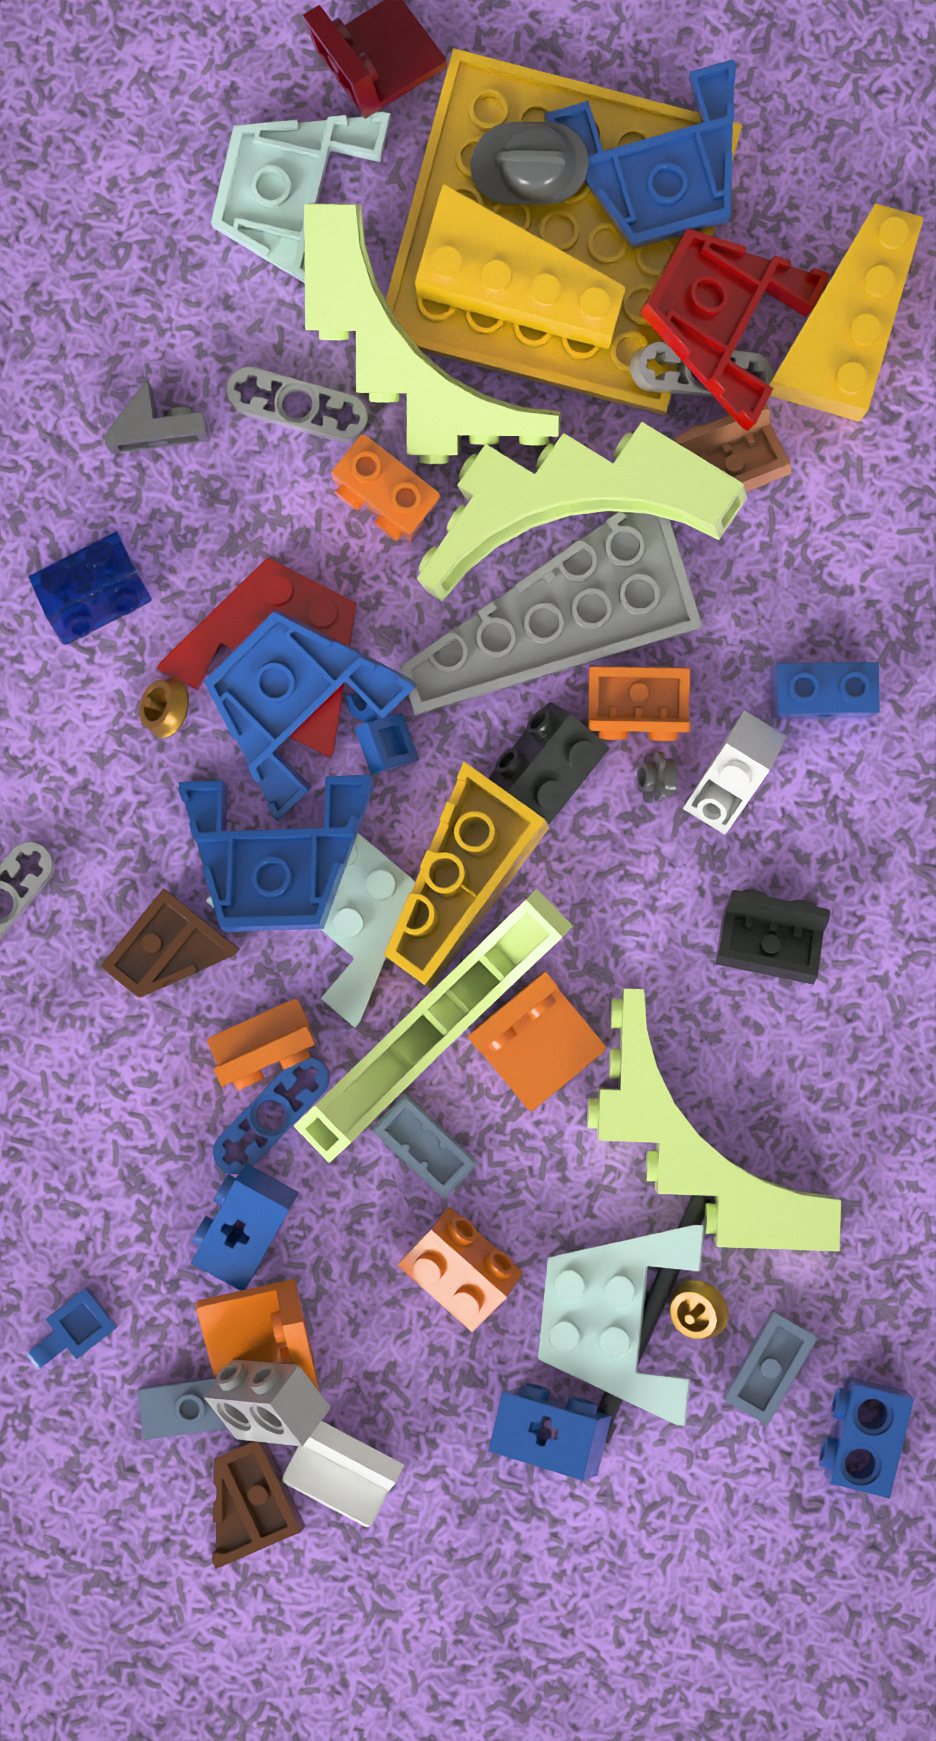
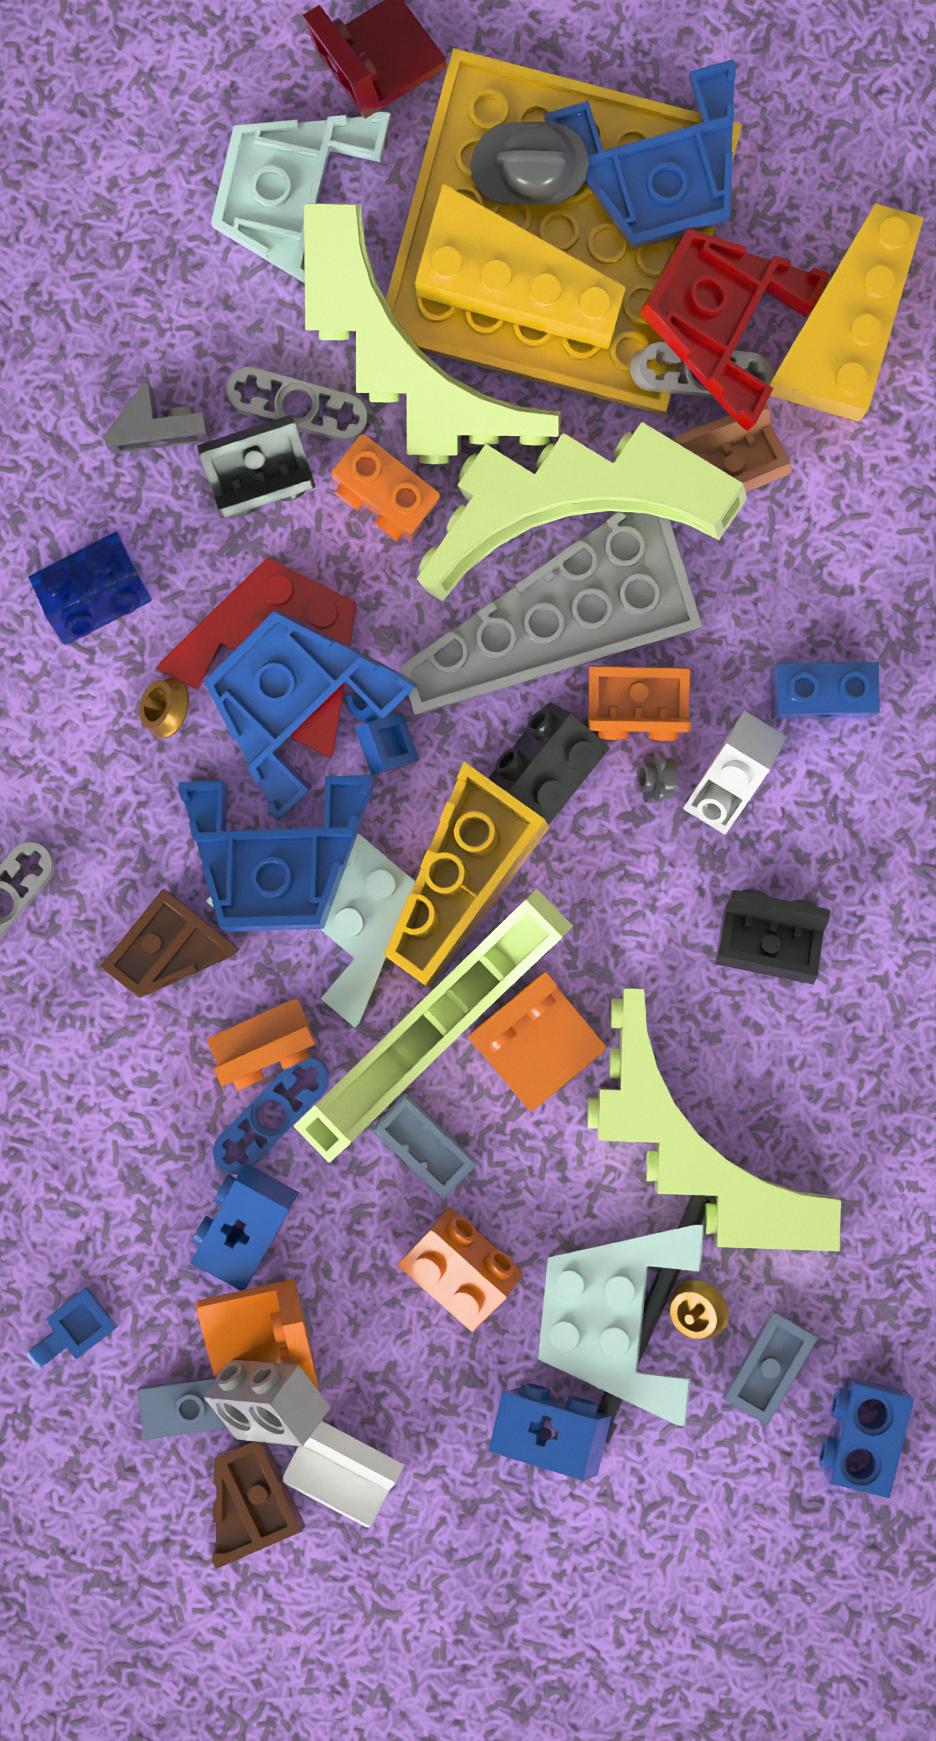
(256, 467): none -> pearl dark grey bracket

